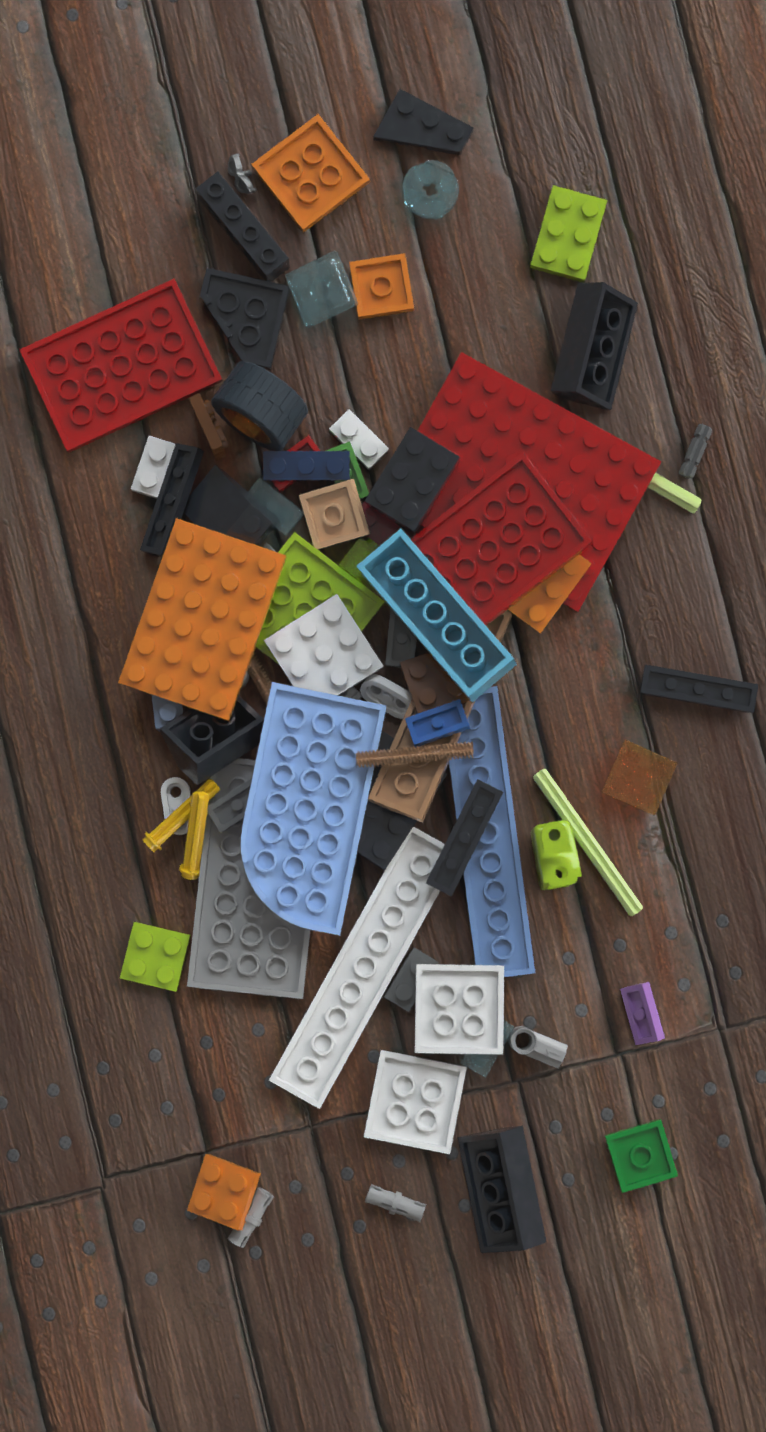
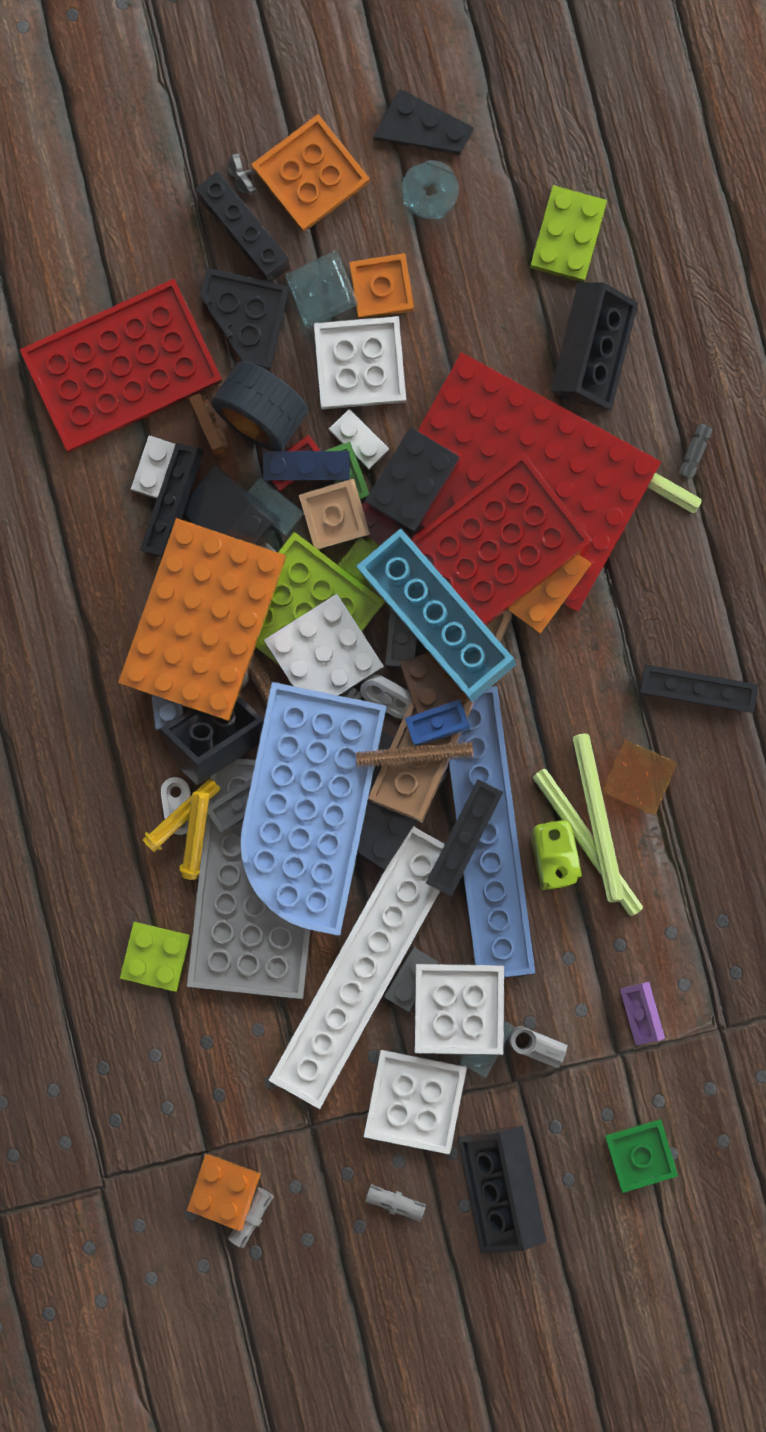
(360, 362): none -> white plate
(598, 818): none -> yellowish green axle

